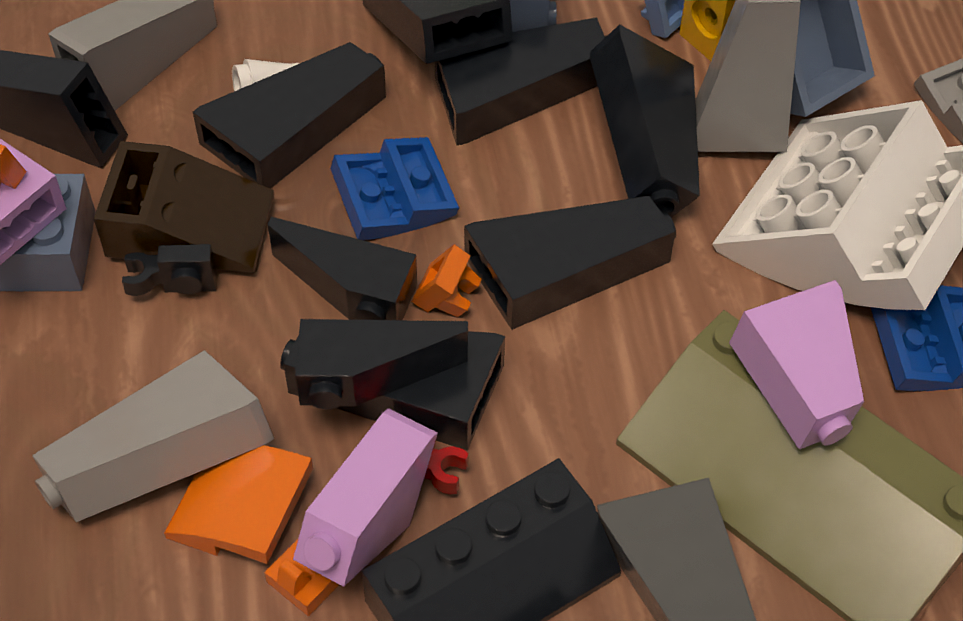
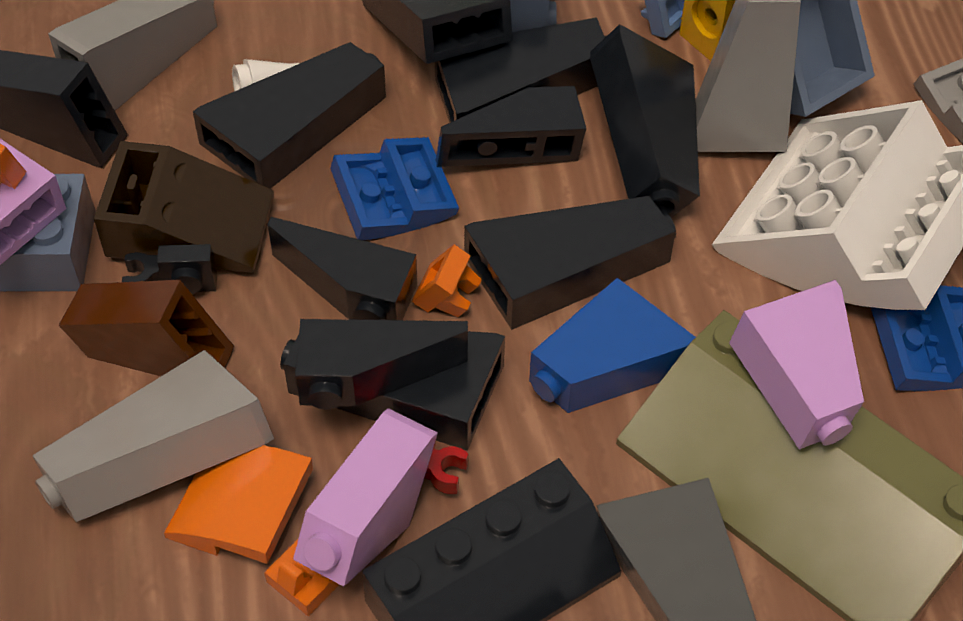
(143, 325): none -> reddish brown slope
(519, 129): none -> black slope
(607, 350): none -> blue slope

